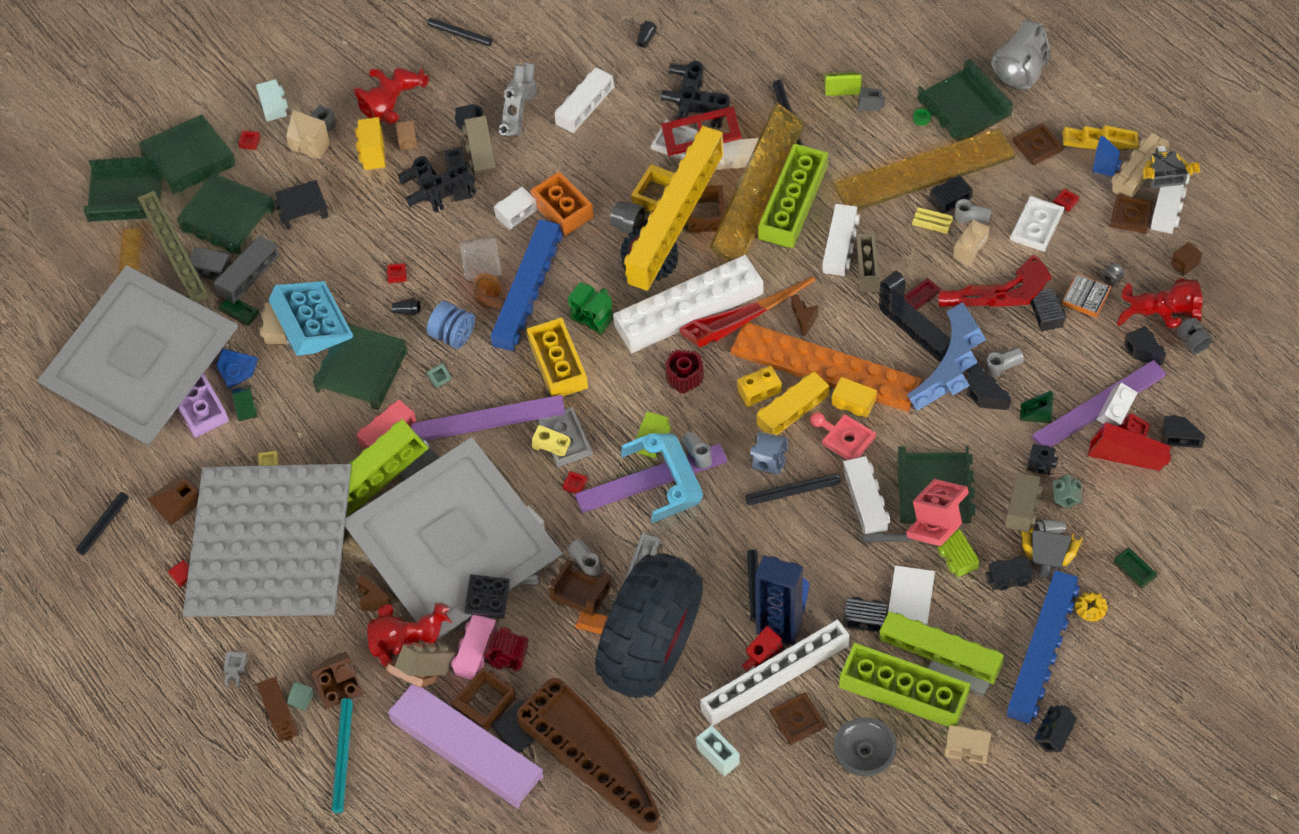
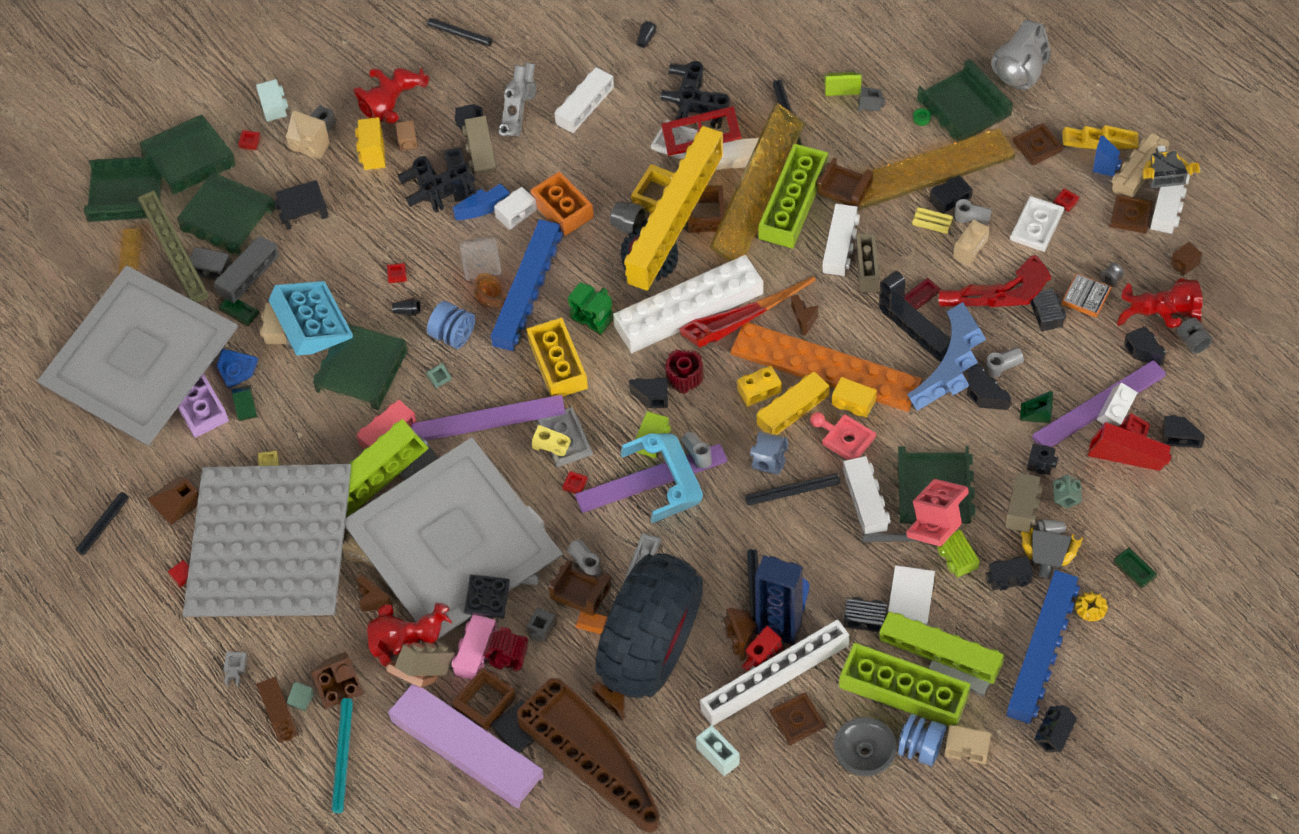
(480, 203): none -> blue slope
(541, 619): none -> dark grey brick
(613, 701): none -> reddish brown slope
(650, 391): none -> black slope
(740, 629): none -> reddish brown slope
(844, 184): none -> reddish brown panel
(921, 740): none -> medium blue wheel

